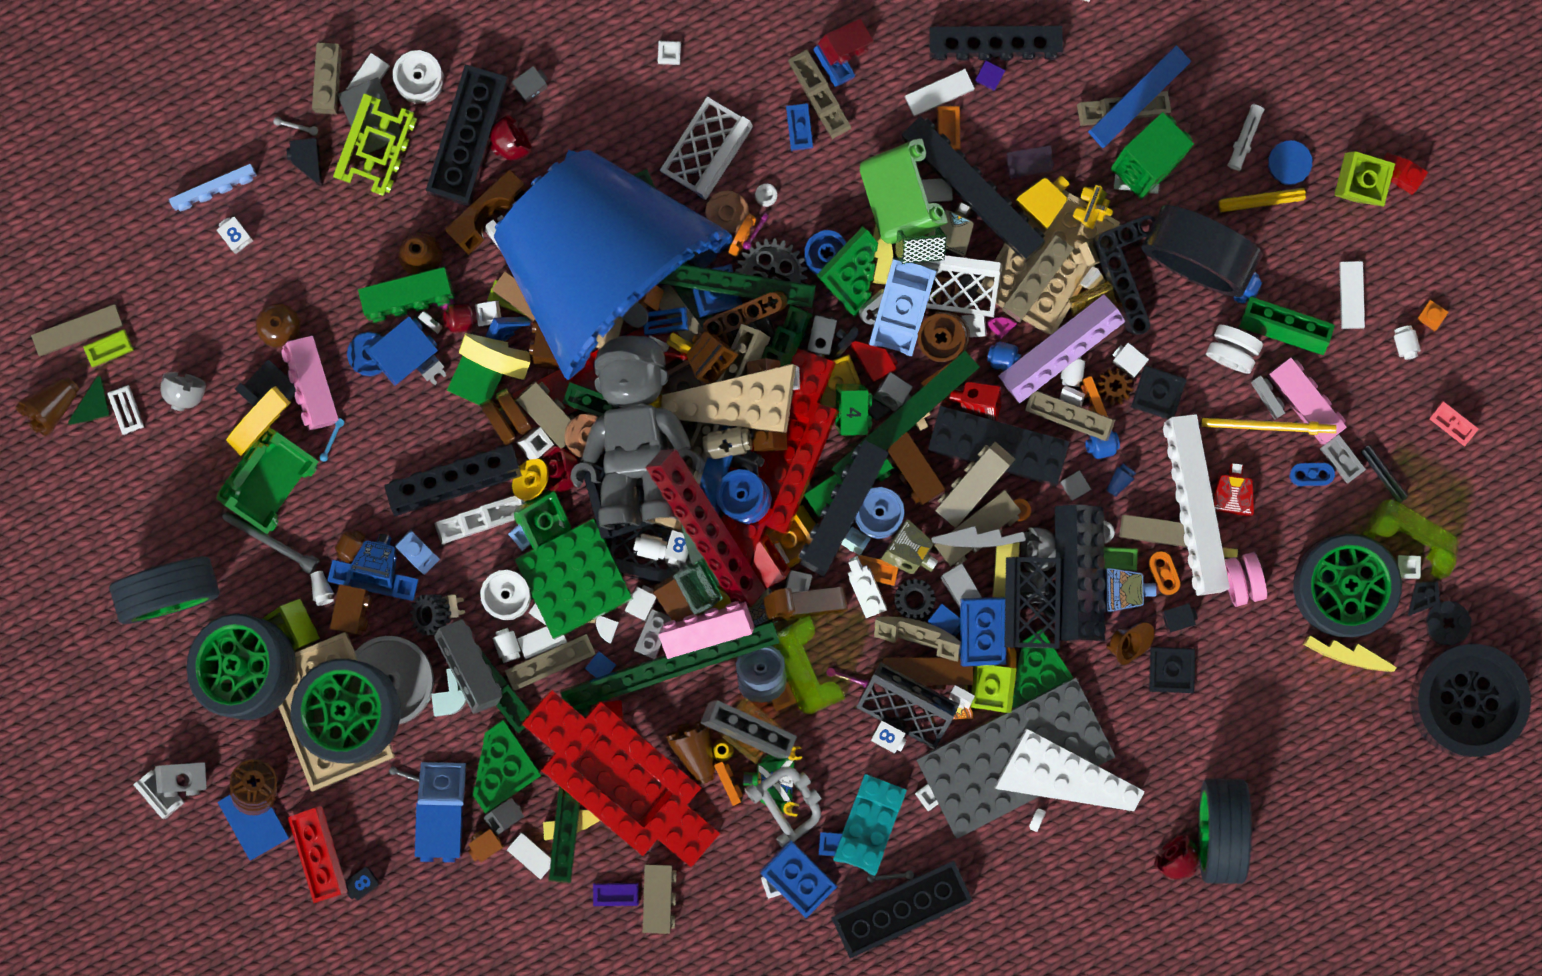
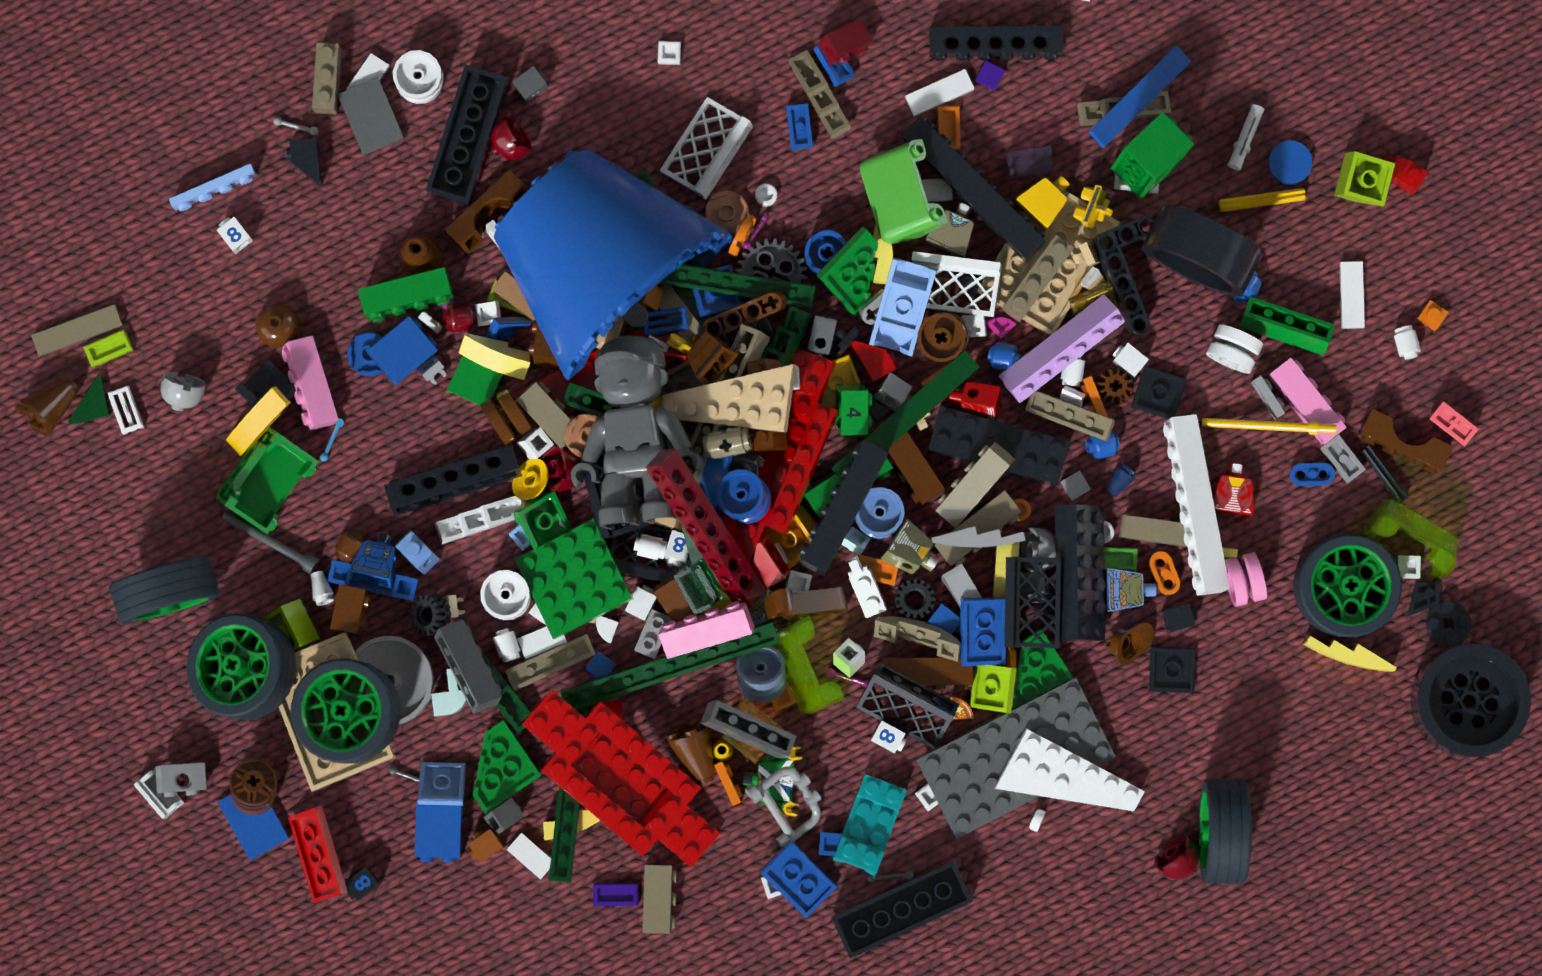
(357, 138): lime fence -> none
(849, 657): none -> brick
(921, 248): clear green panel -> none
(961, 697): white plate -> none
(1379, 430): none -> reddish brown arch

